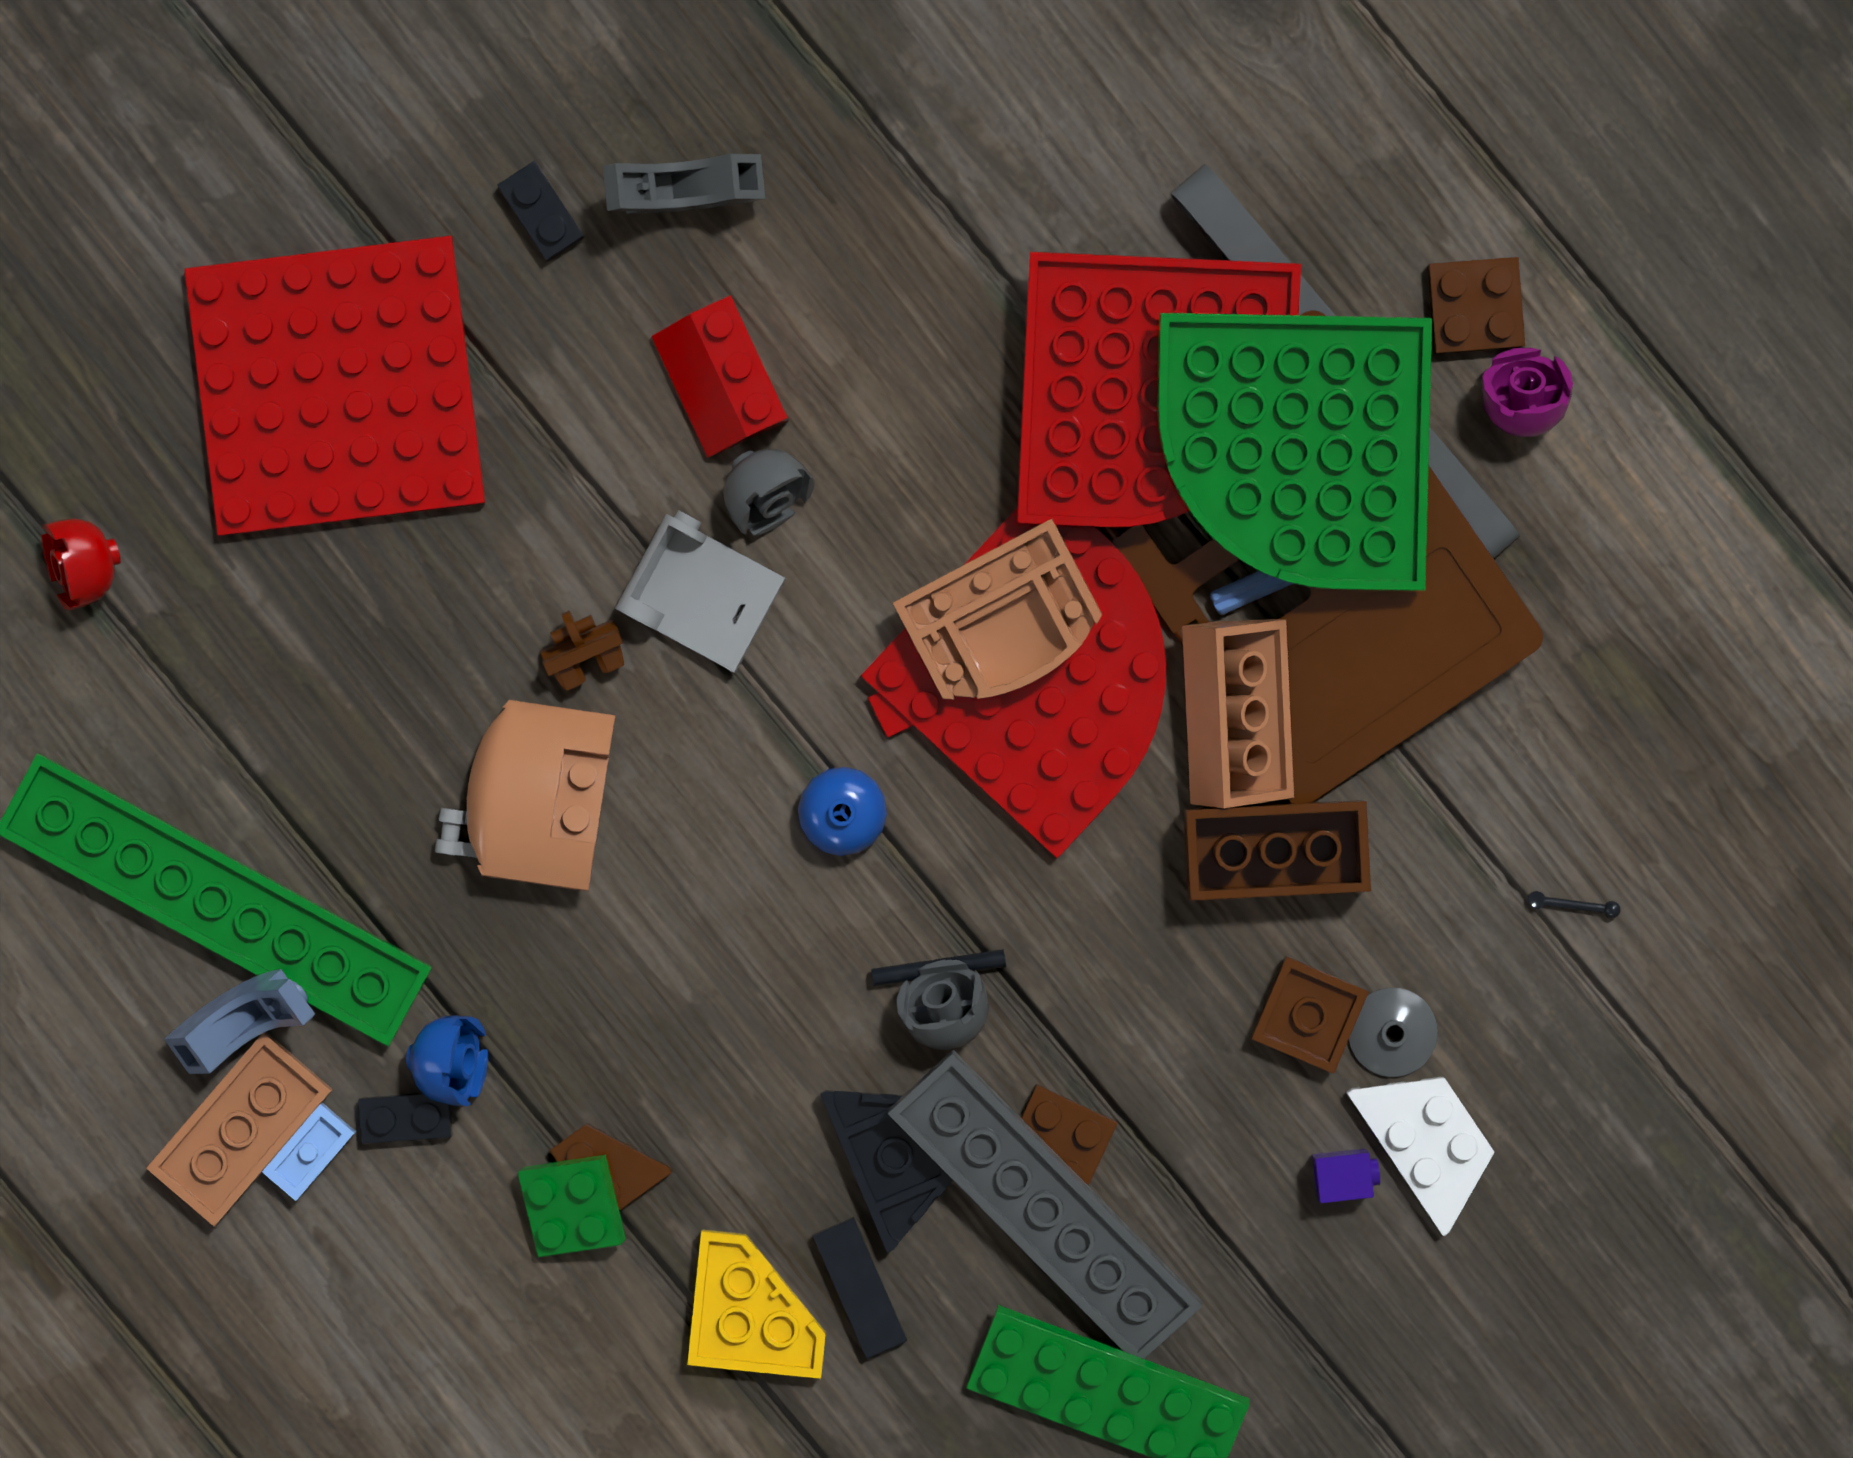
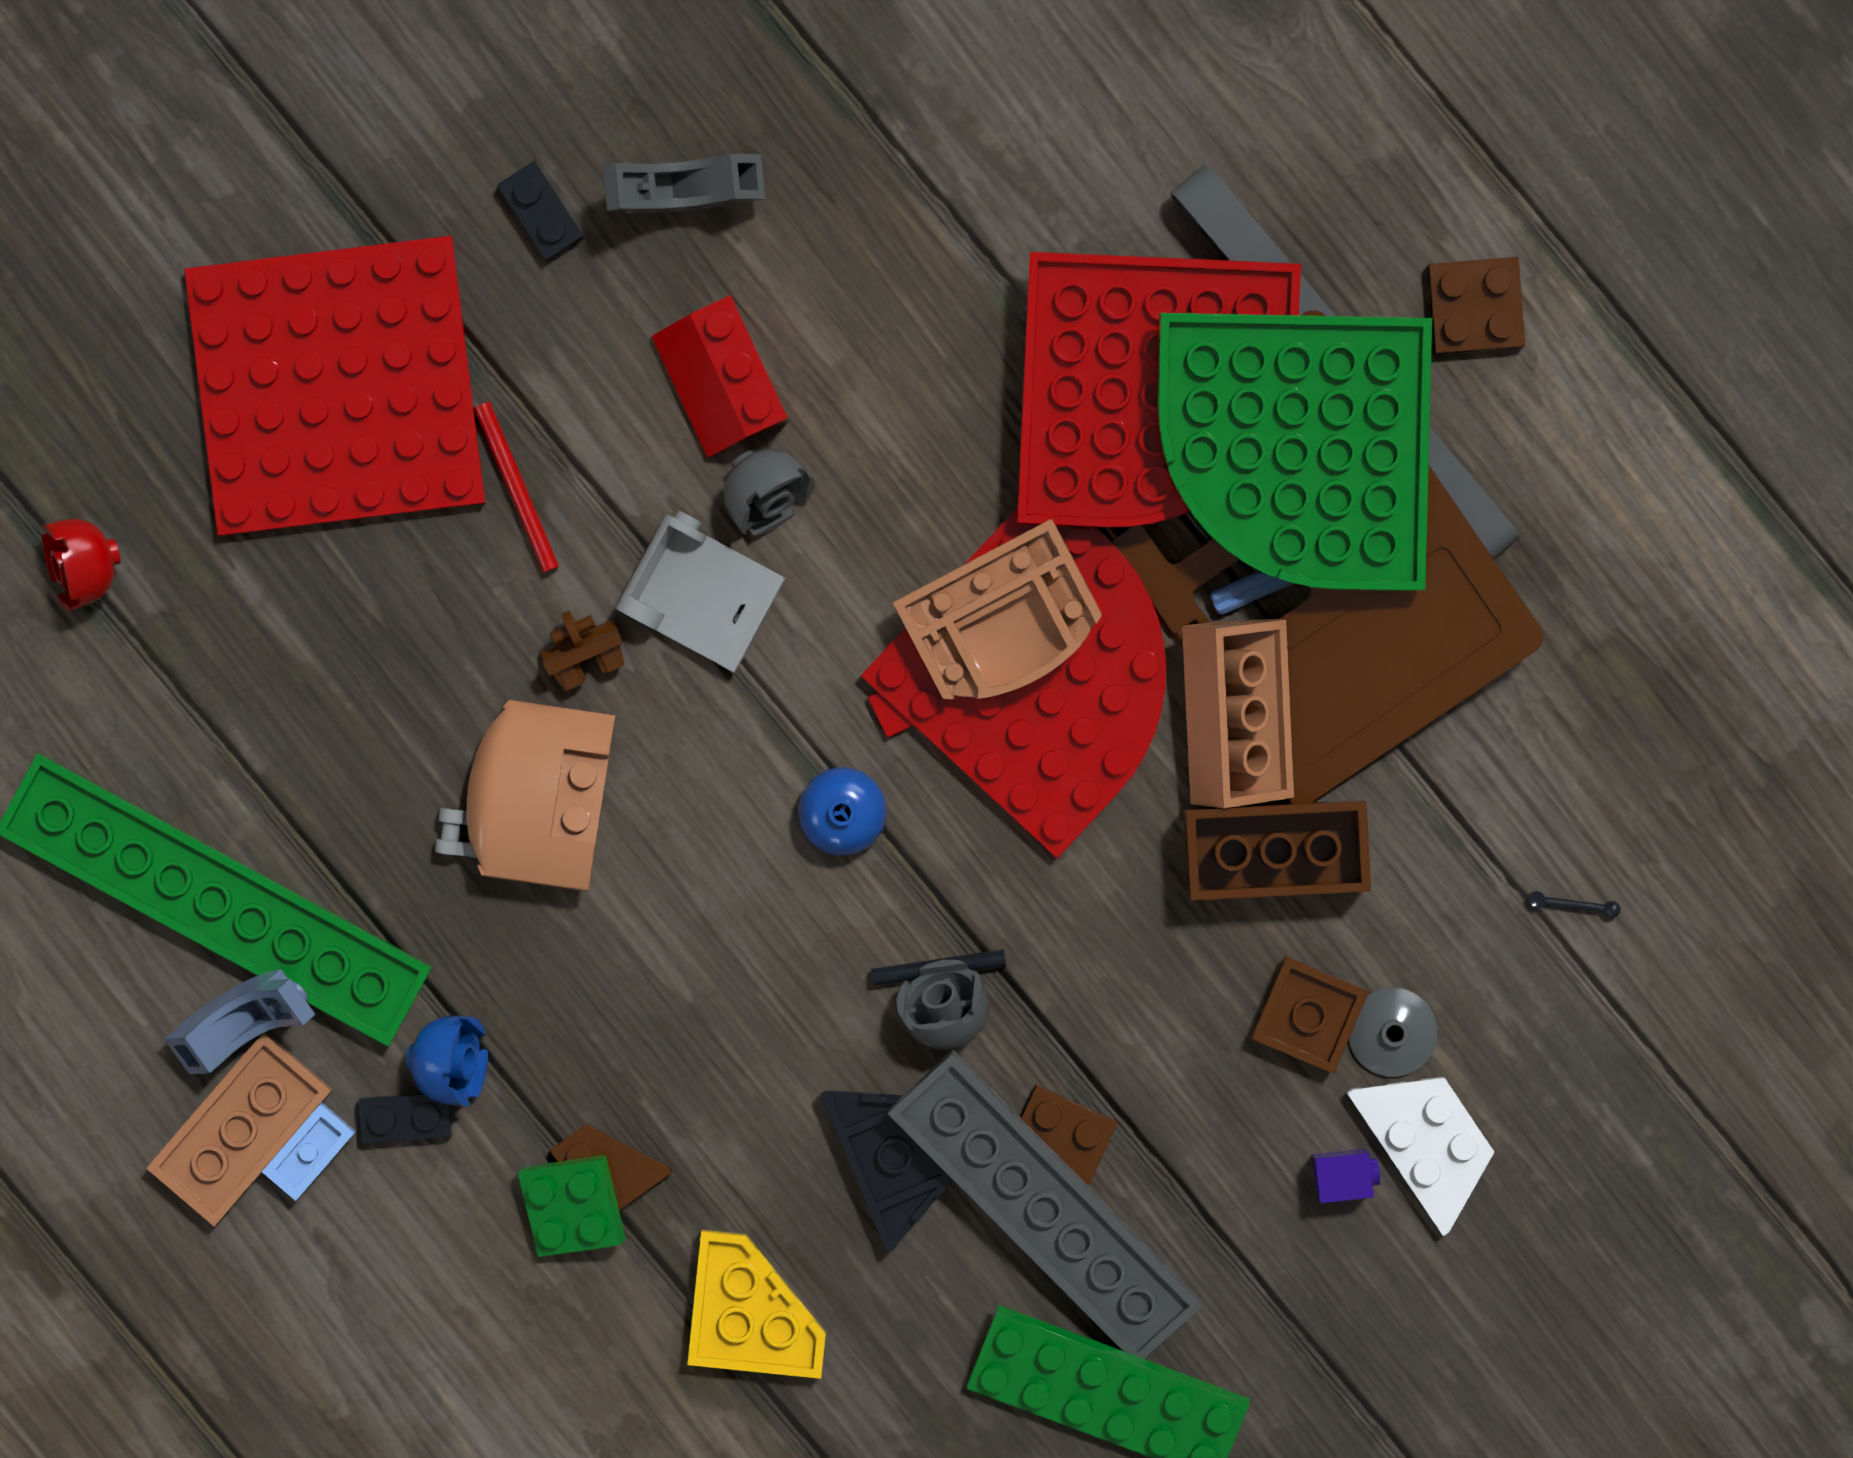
(516, 487): none -> red bar
(860, 1287): black tile -> none
(1526, 392): magenta cylinder -> none

